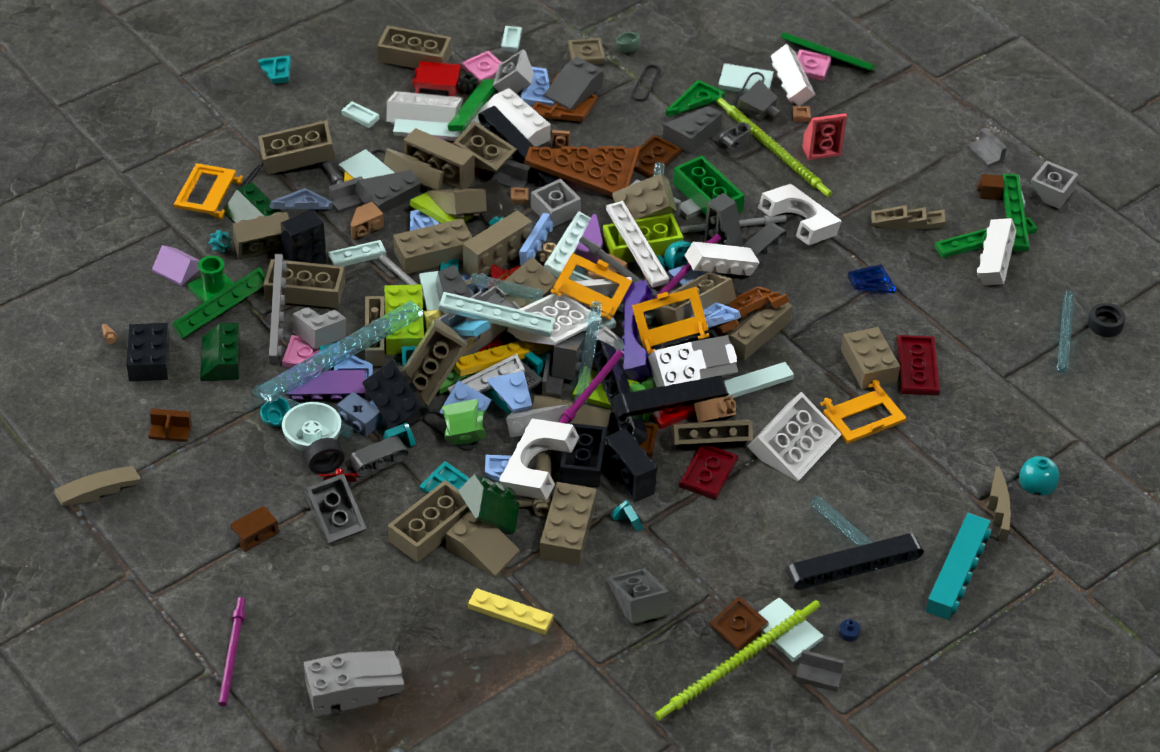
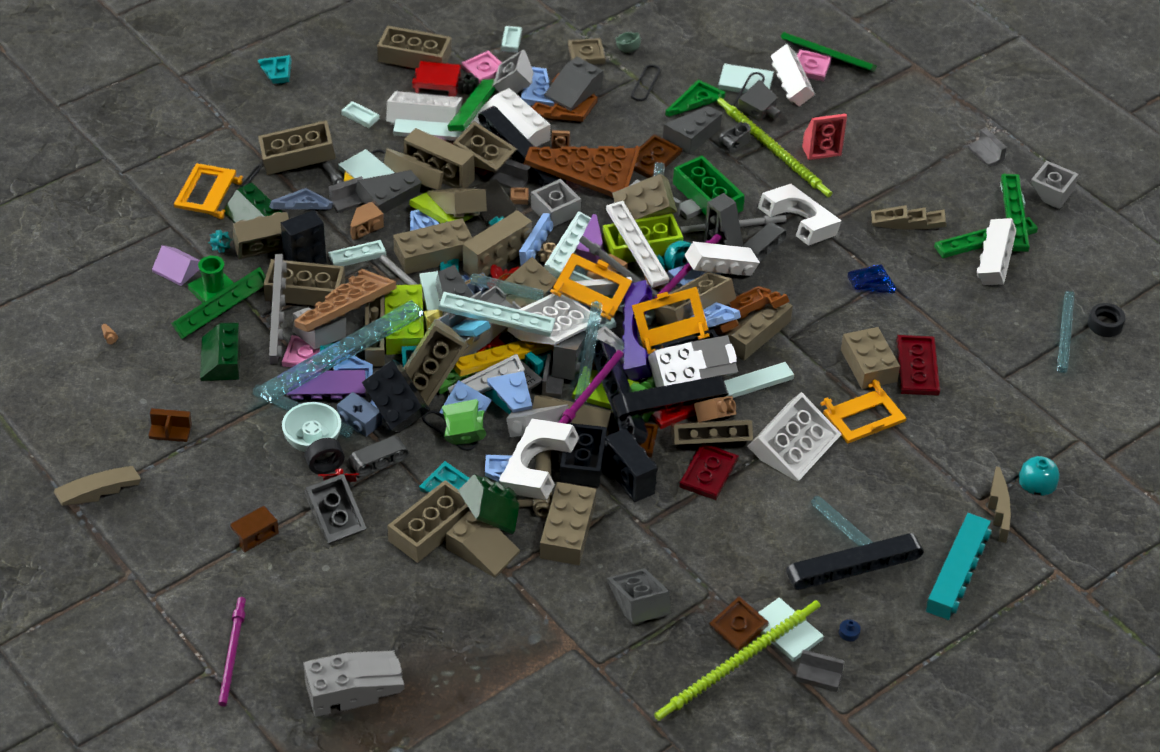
(148, 352): black brick -> none
(274, 412): teal hair -> none
(344, 298): none -> medium nougat wing
(403, 432): teal tile -> none
(510, 611): light yellow plate -> none
(626, 511): teal tile -> none
(801, 114): medium nougat tile -> none
(990, 187): reddish brown brick -> none

